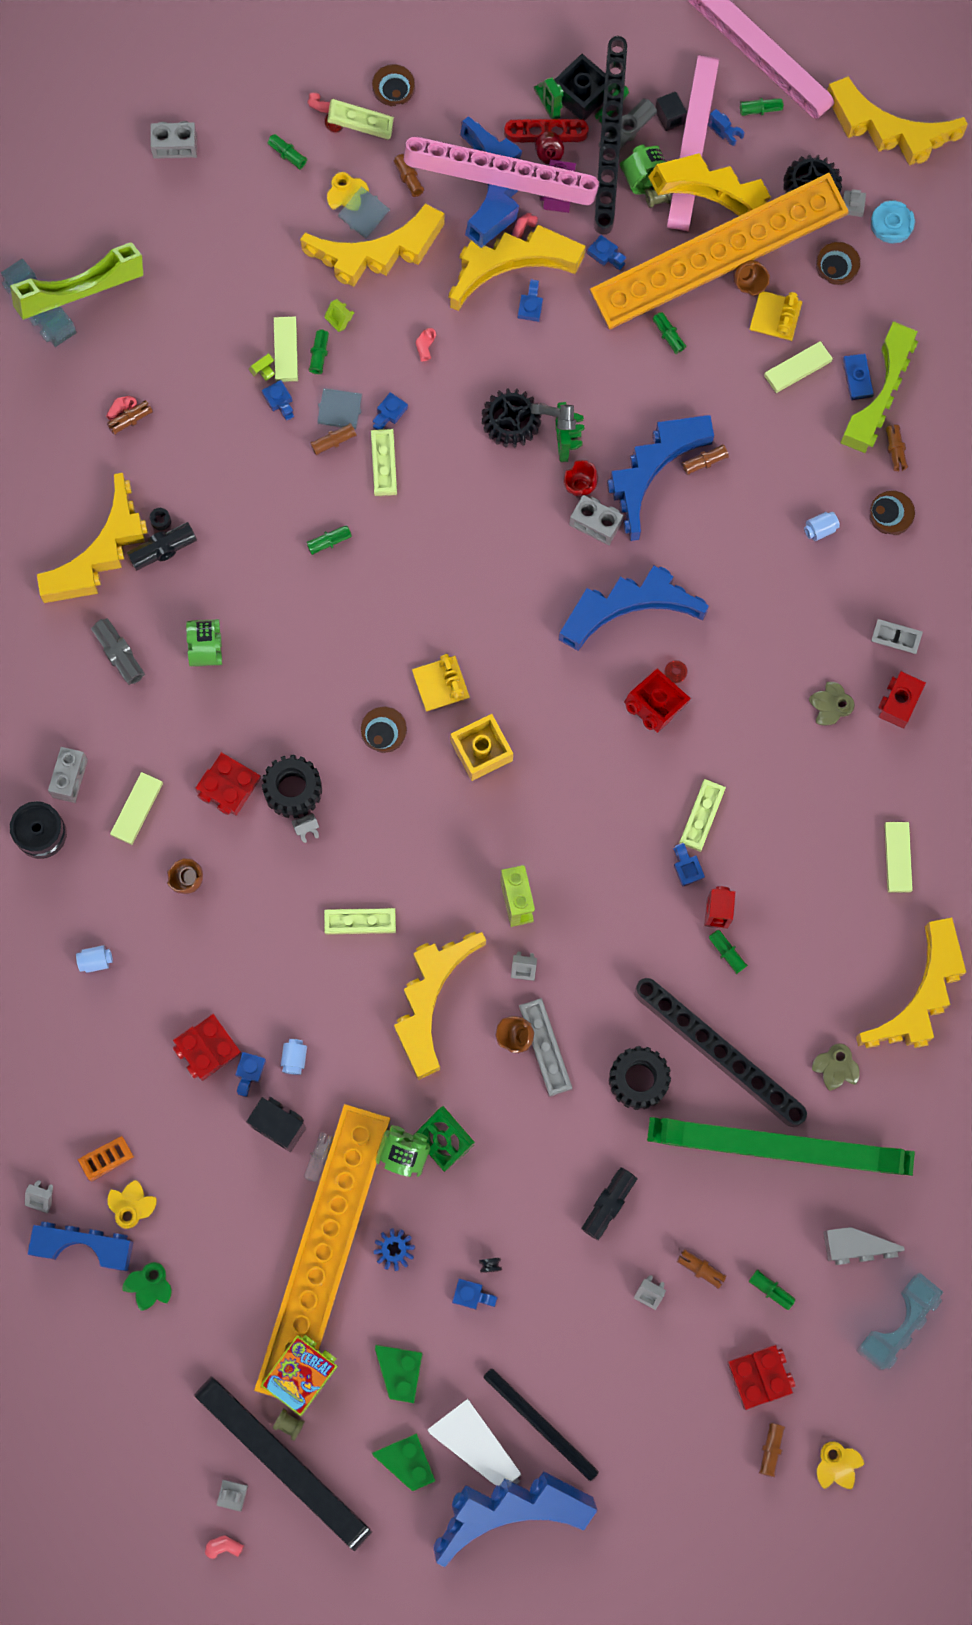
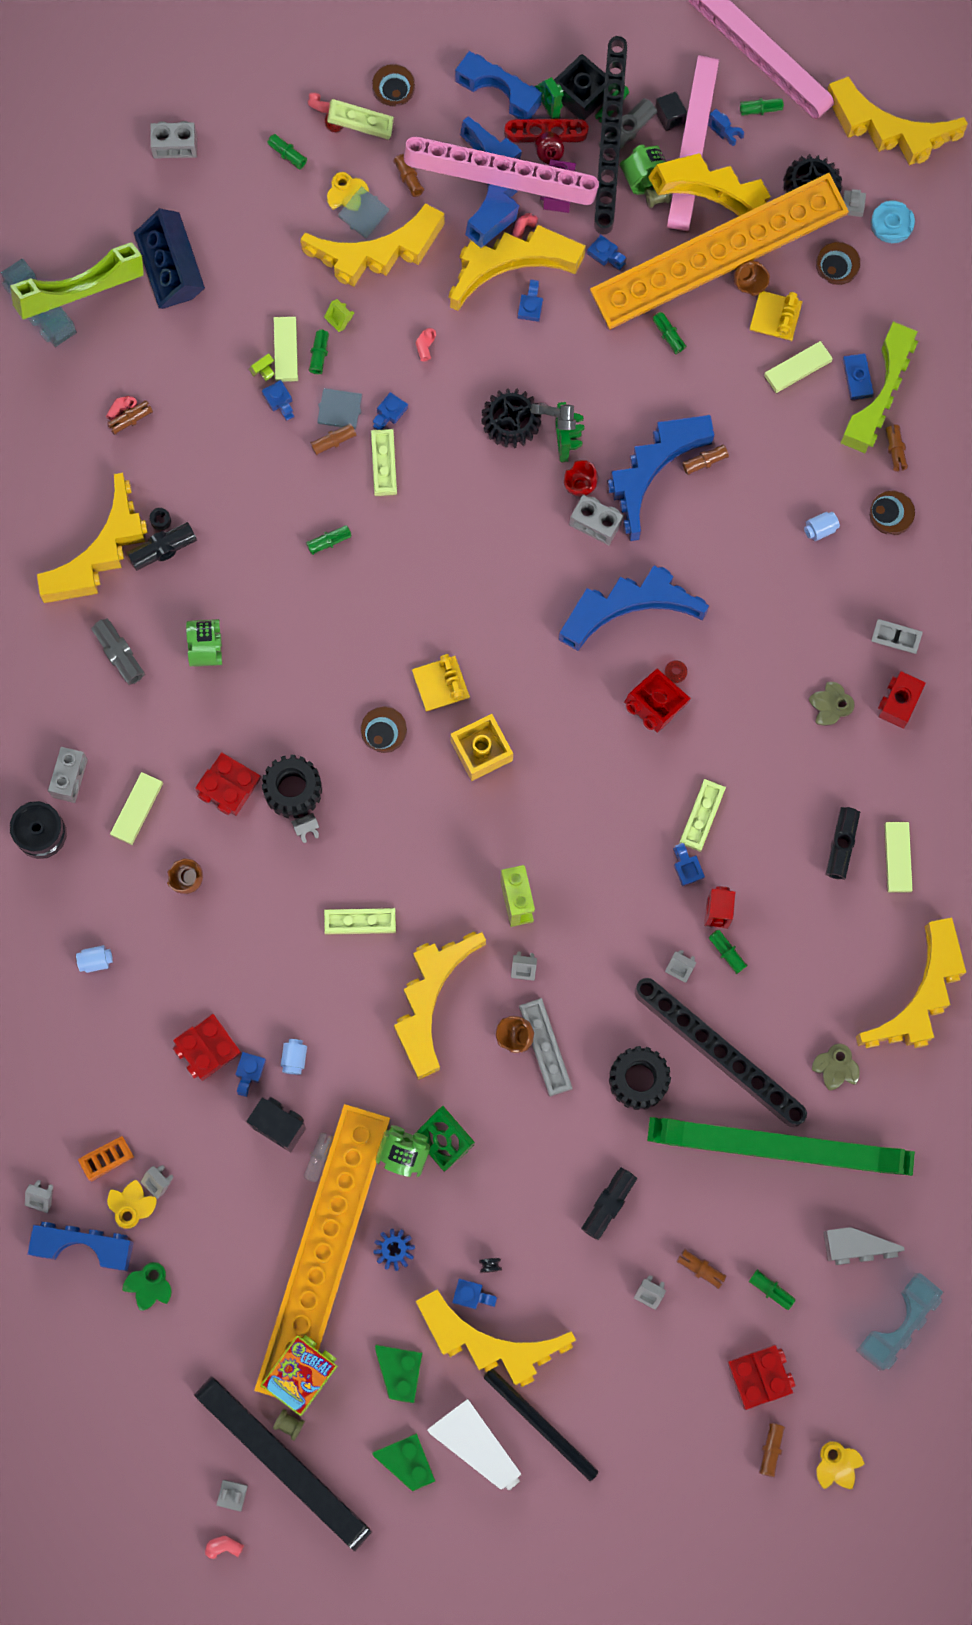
(155, 1181): none -> light grey tile
(169, 259): none -> dark blue slope
(477, 73): none -> blue arch
(485, 1350): none -> yellow arch
(511, 1503): arch -> none
(681, 966): none -> light grey tile
(845, 829): none -> black piece

